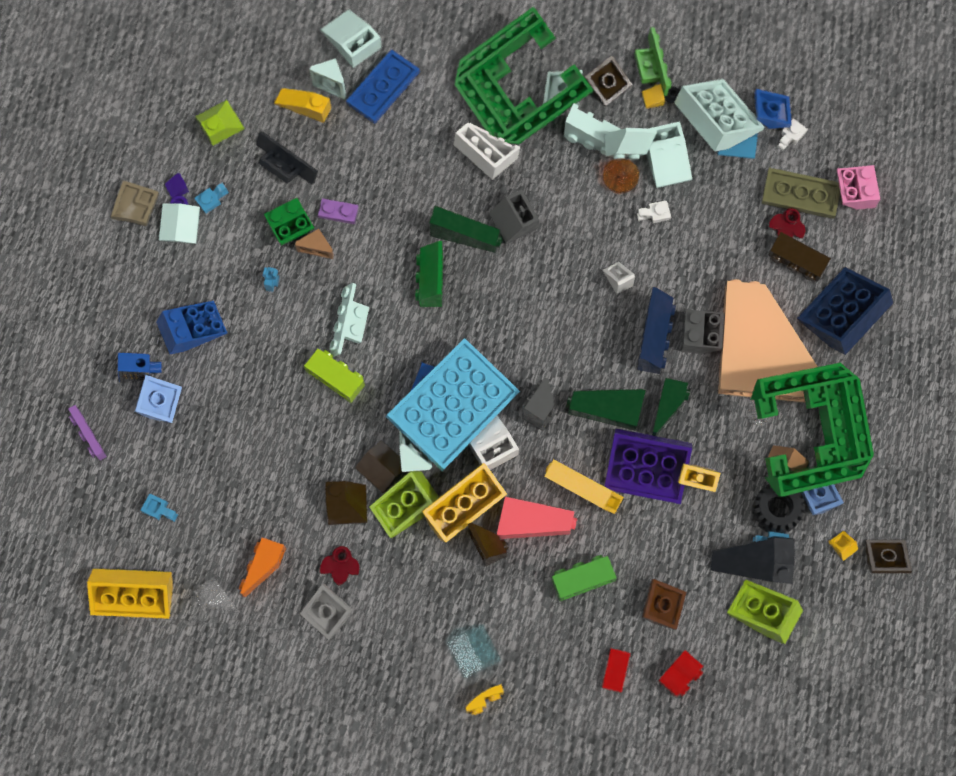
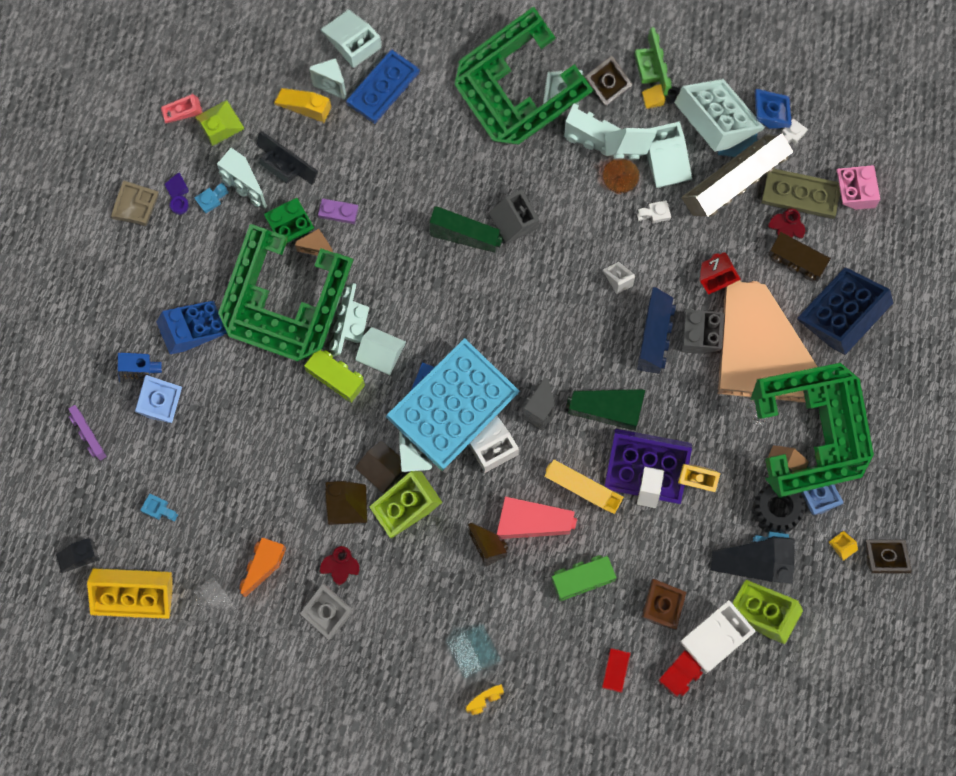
(77, 555): none -> black slope
(179, 223): light aqua slope -> none
(182, 109): none -> coral slope
(237, 172): none -> light aqua slope
(244, 302): none -> green slope
(271, 278): dark azure plate -> none
(379, 350): none -> light aqua slope
(430, 275): green slope -> none
(463, 503): yellow slope -> none
(485, 150): white wedge -> none
(650, 487): none -> white slope
(671, 400): dark green slope -> none
(717, 636): none -> white slope
(718, 273): none -> red torso
(737, 175): none -> brick

